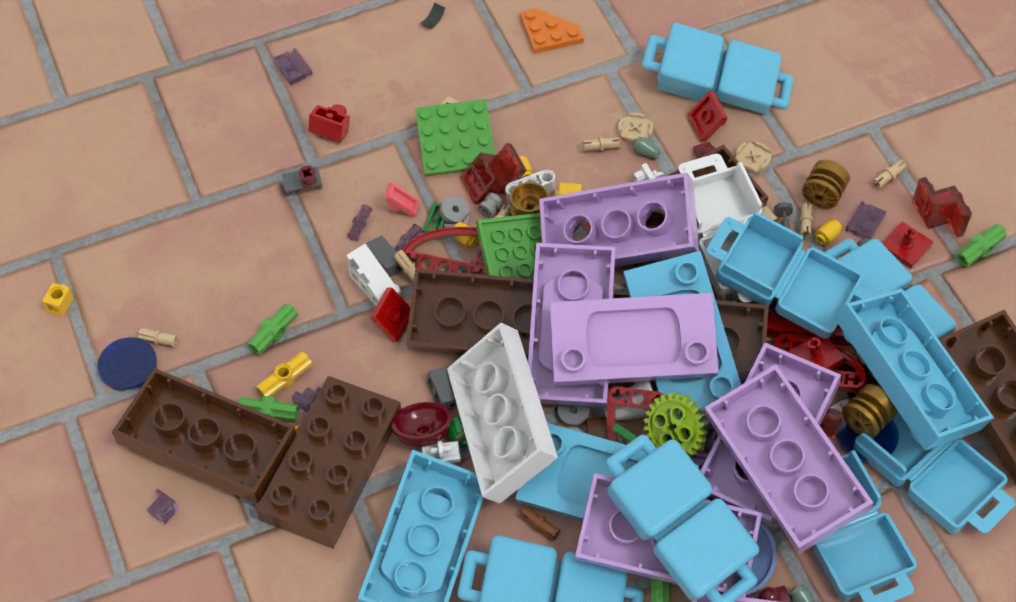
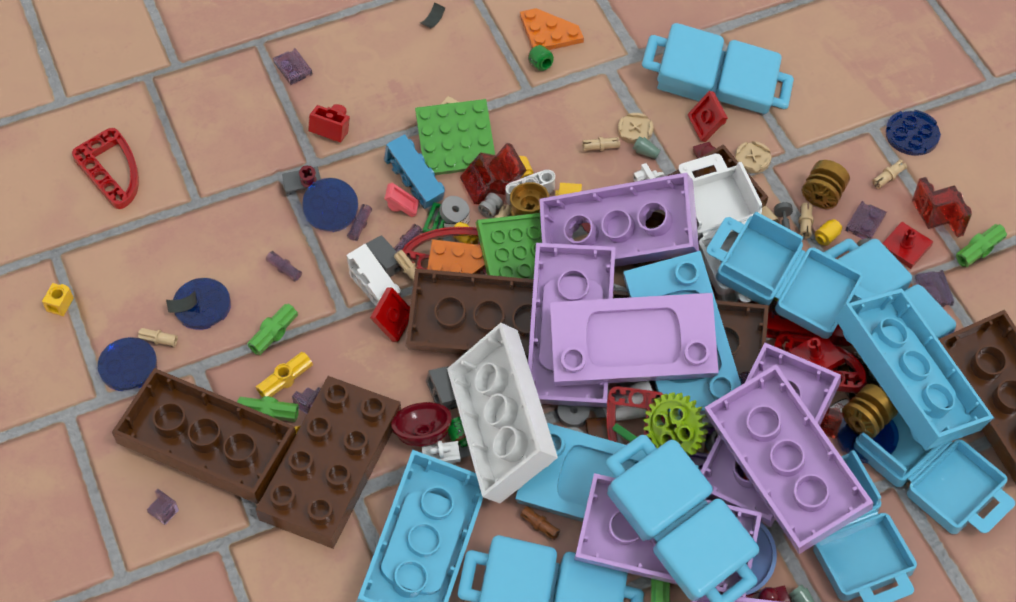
(90, 154): none -> red beam
(182, 305): none -> pearl dark grey sticker
(211, 306): none -> clear blue tile
(283, 266): none -> clear purple pin
(330, 204): none -> clear blue tile
(414, 171): none -> dark azure wedge
(455, 257): none -> orange plate
(540, 58): none -> green head
(913, 132): none -> clear blue tile
(936, 286): none -> clear purple plate

